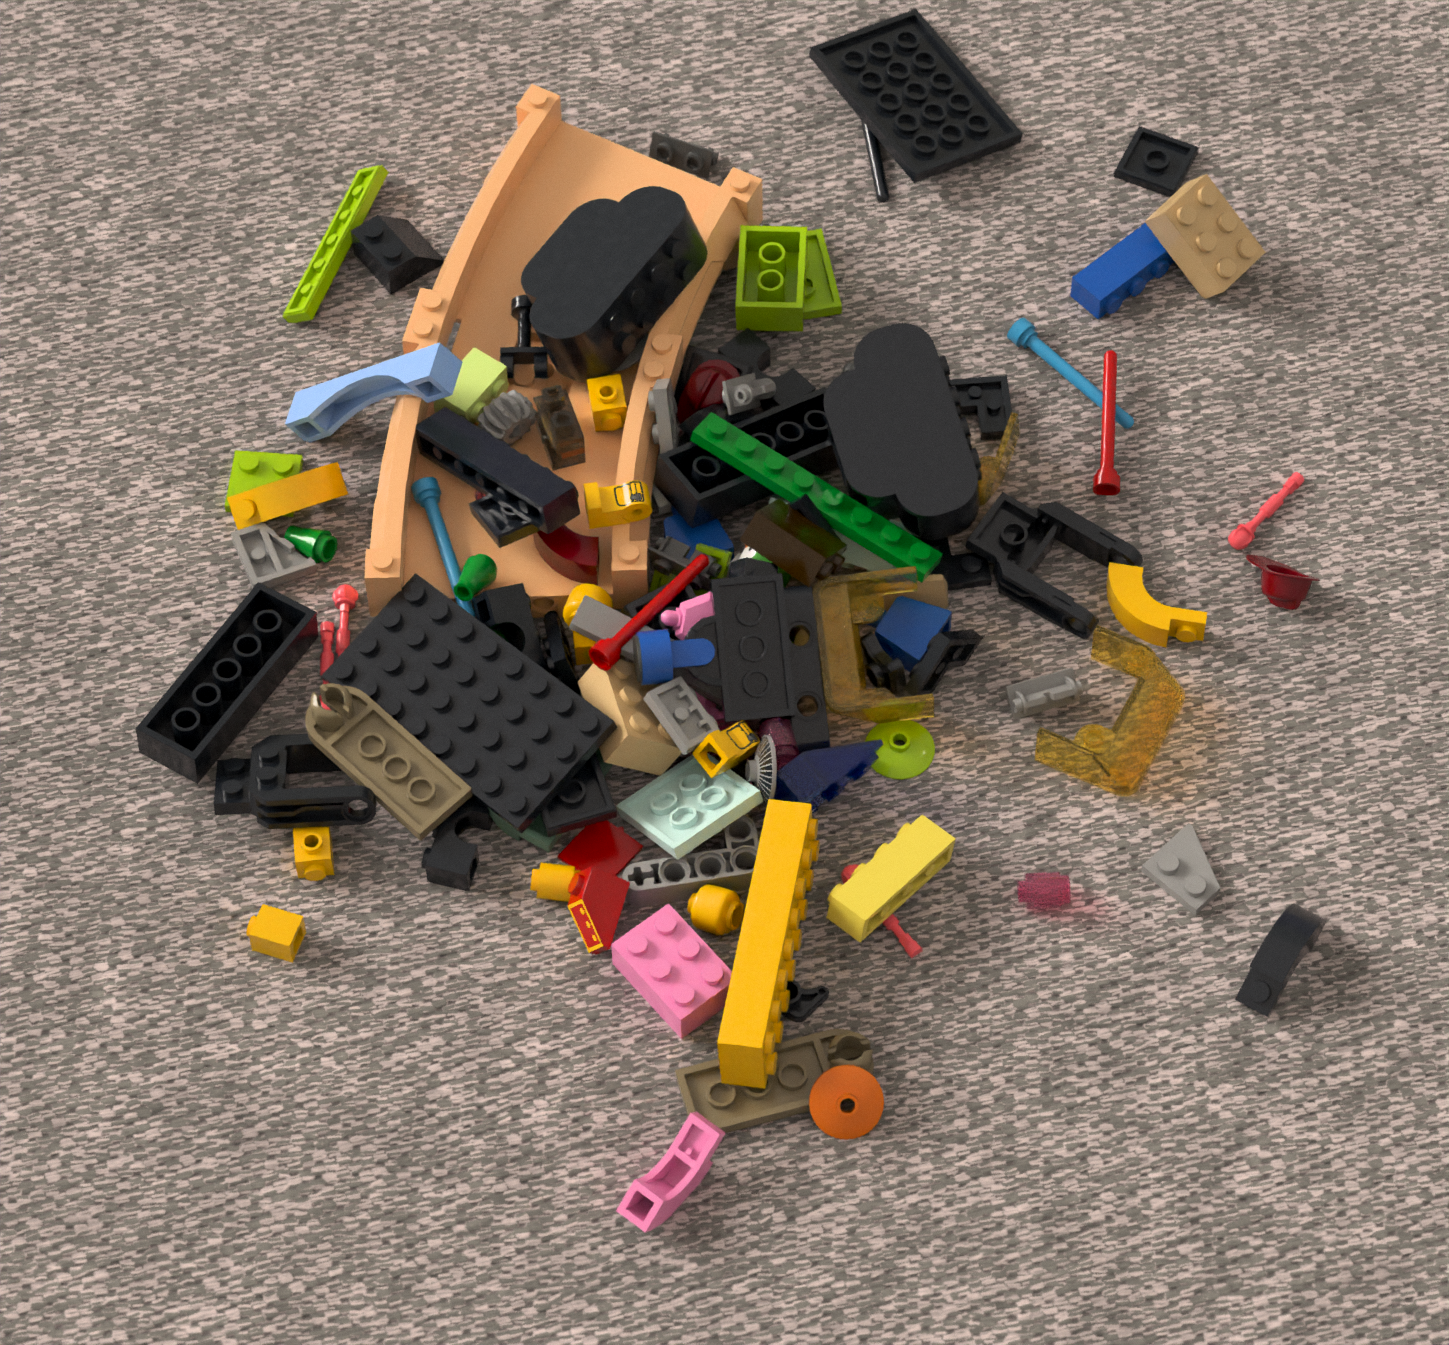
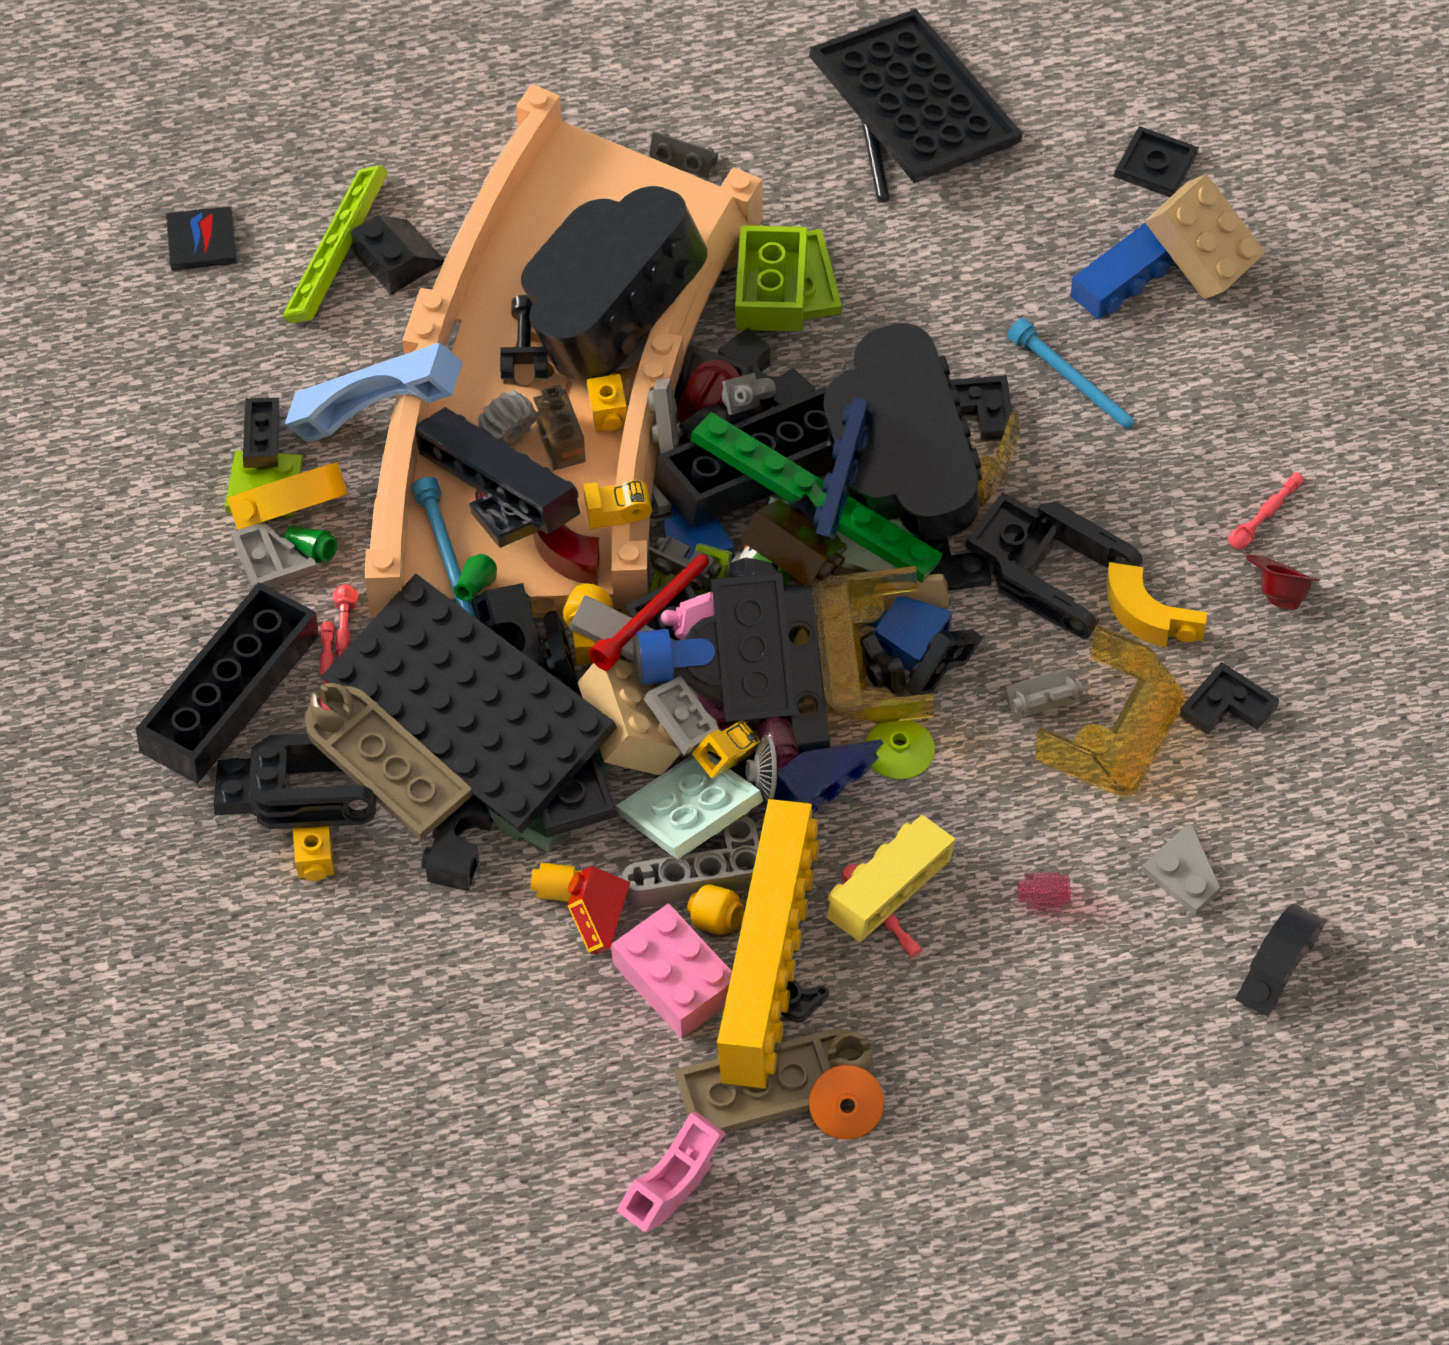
(201, 238): none -> black tile
(261, 433): none -> black plate
(276, 932): yellow brick -> none
(477, 384): yellowish green brick -> none
(602, 847): red piece -> none
(854, 440): none -> dark blue wing
(1107, 480): red piece -> none
(1225, 692): none -> black plate

